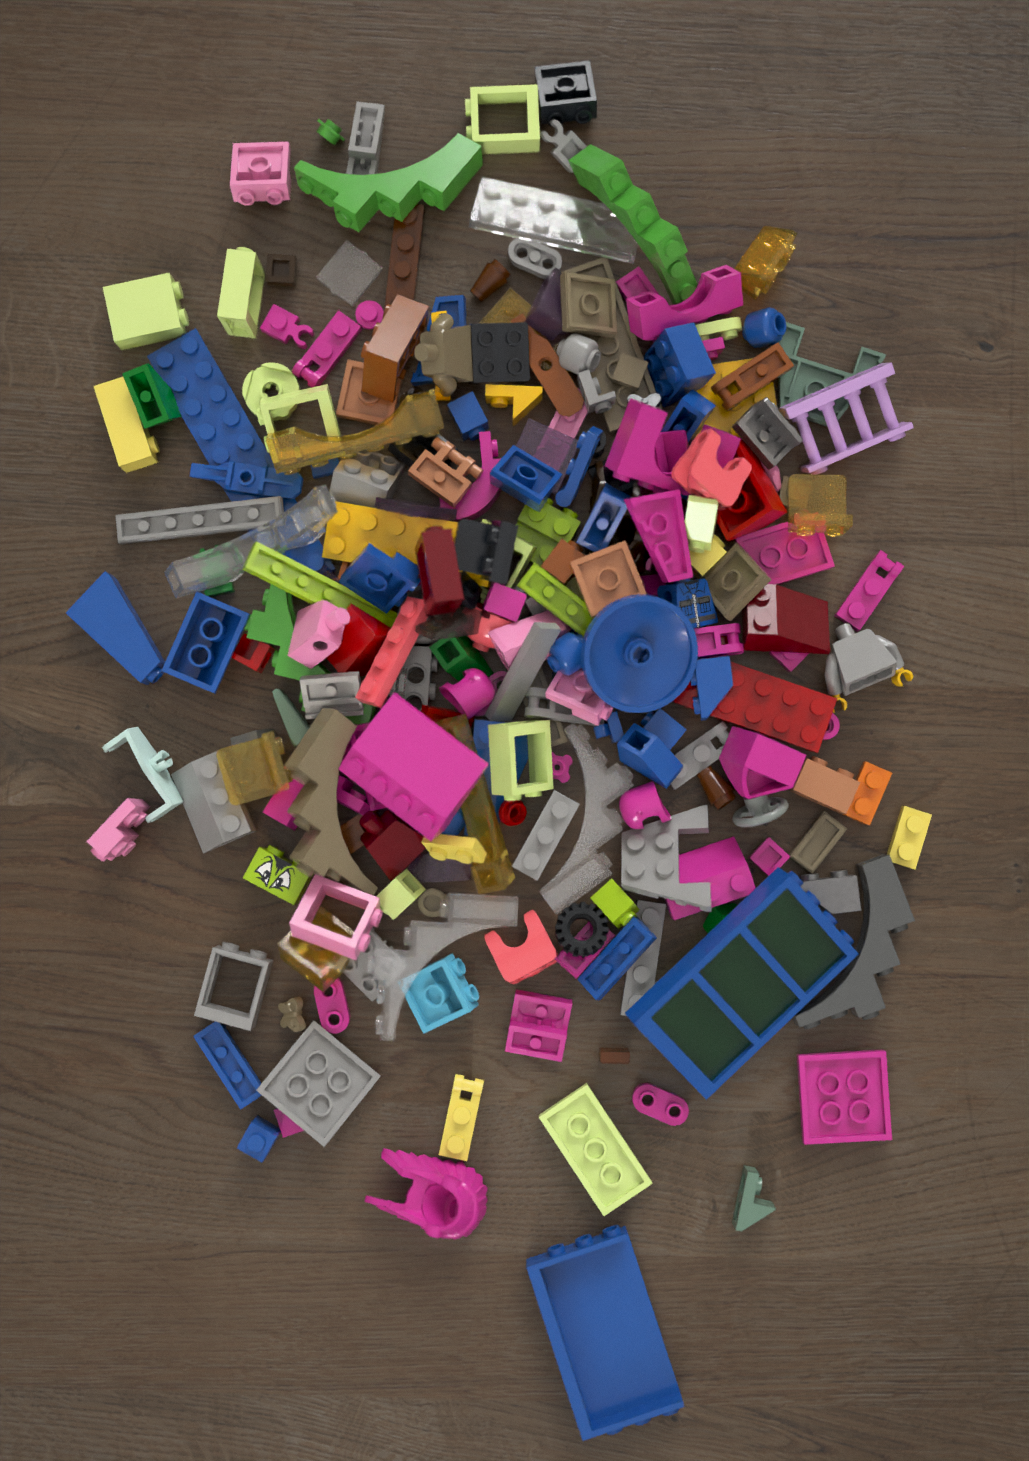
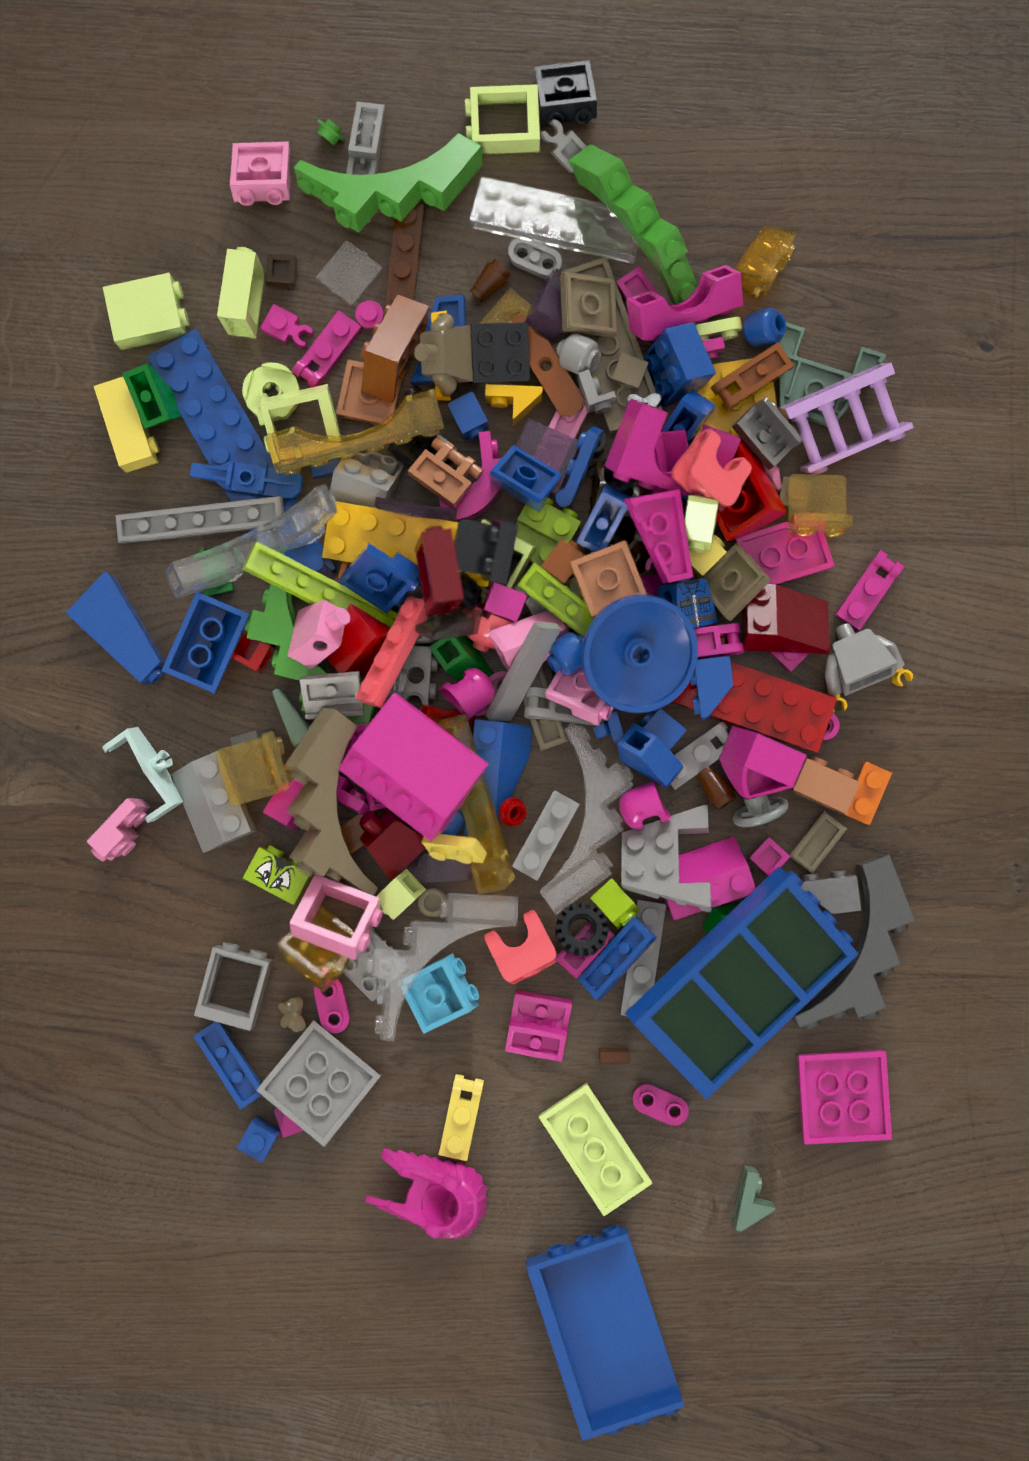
(504, 761): yellowish green window -> none
(564, 763): dark pink plate -> none
(908, 837): light yellow plate -> none

